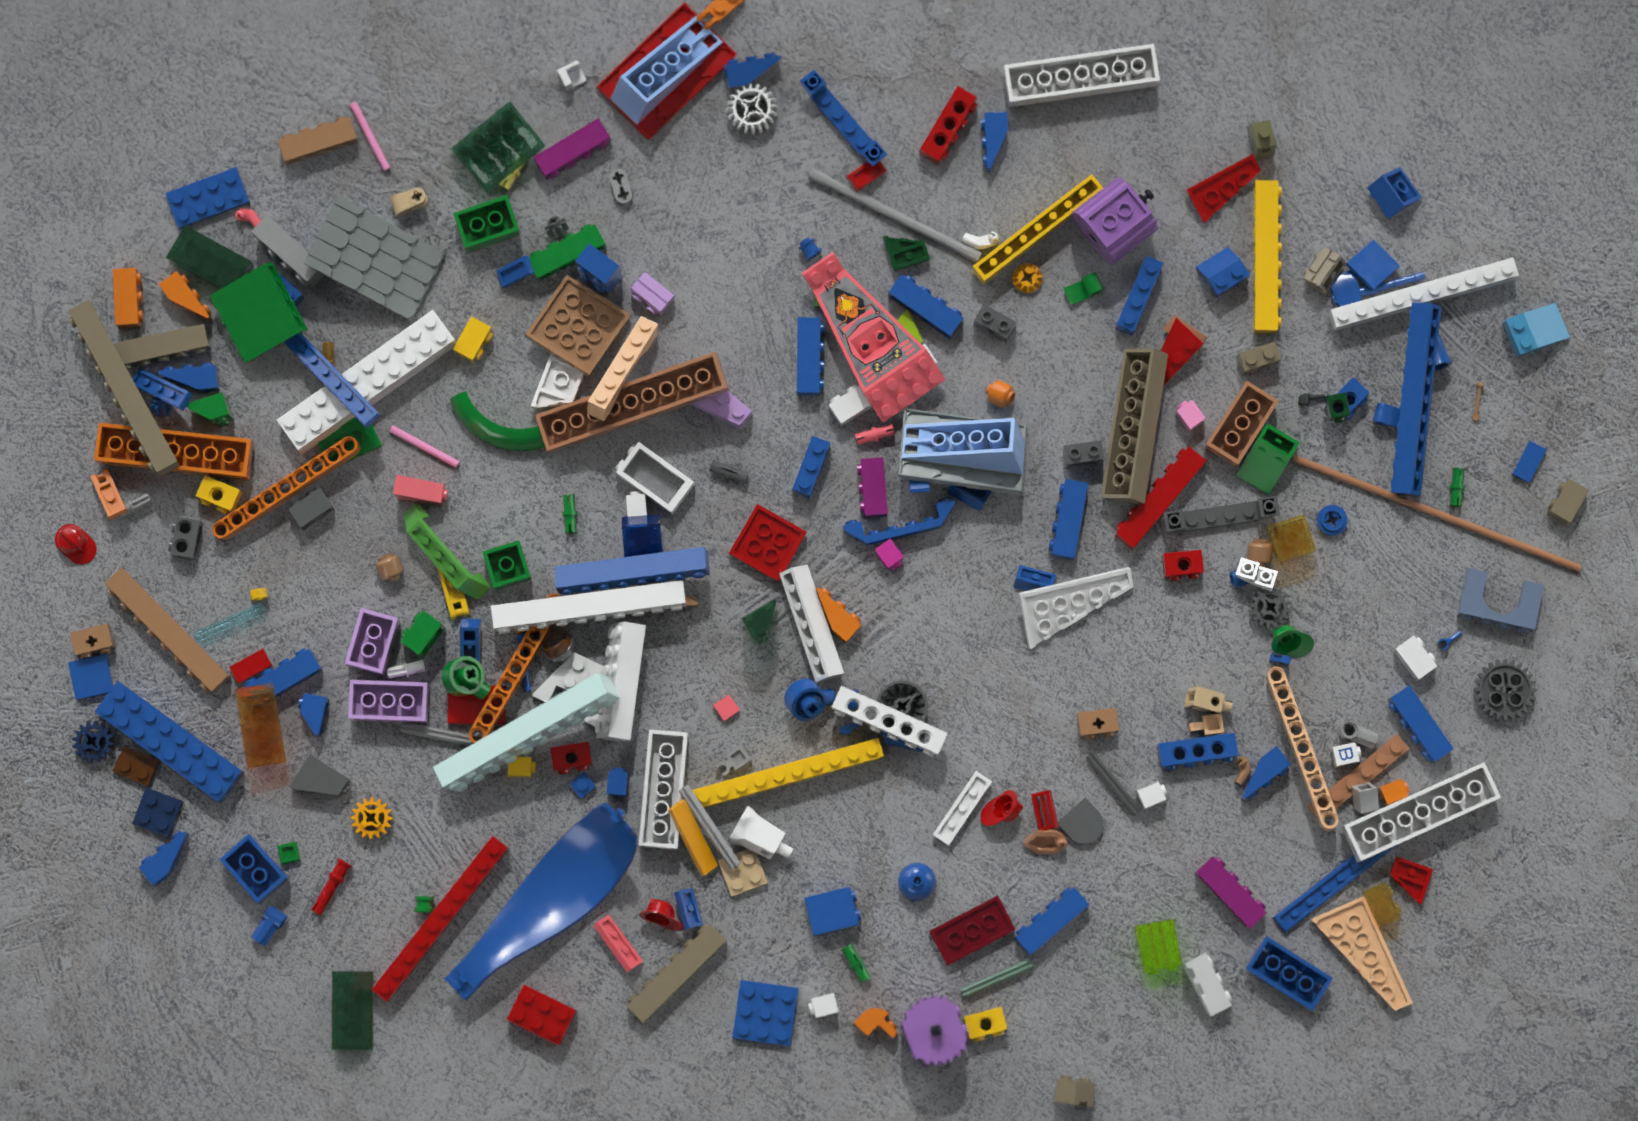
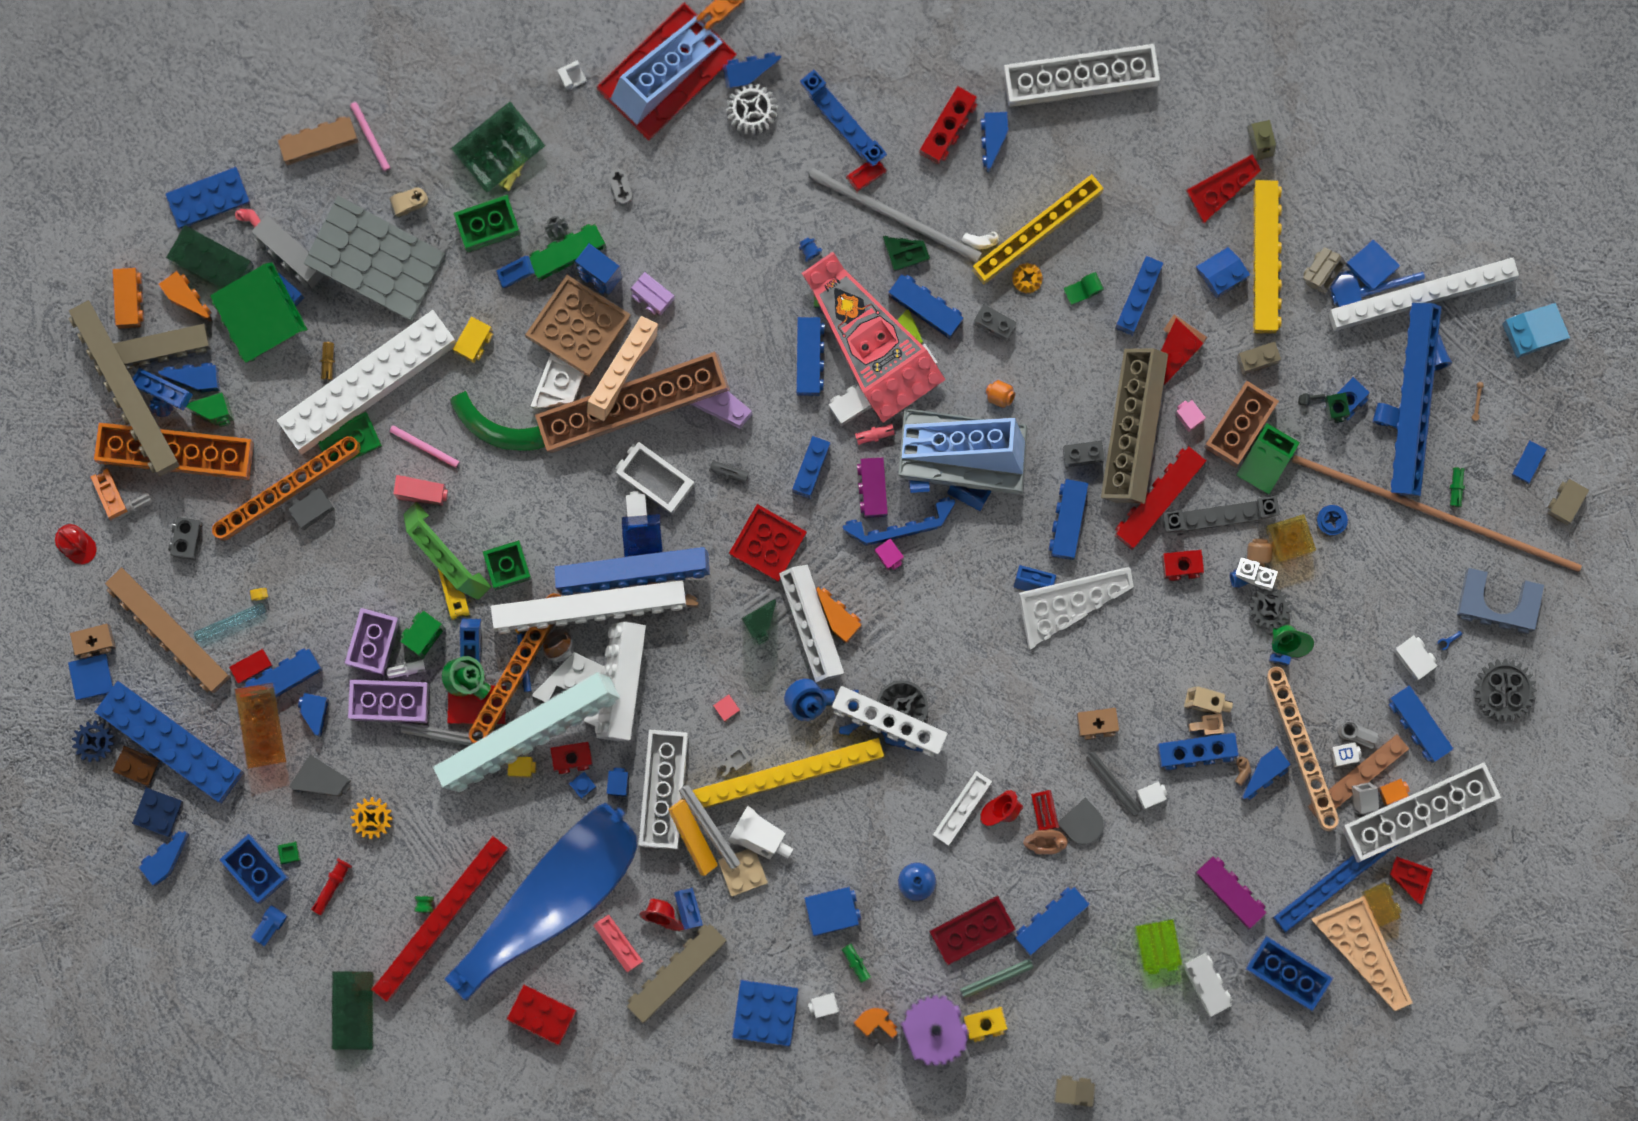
(210, 486): yellow brick -> none
(333, 380): blue tile -> none
(389, 567): medium nougat head -> none
(569, 513): green pin -> none
(572, 149): magenta brick -> none
(1116, 220): medium lavender piece -> none
(1394, 192): blue slope -> none

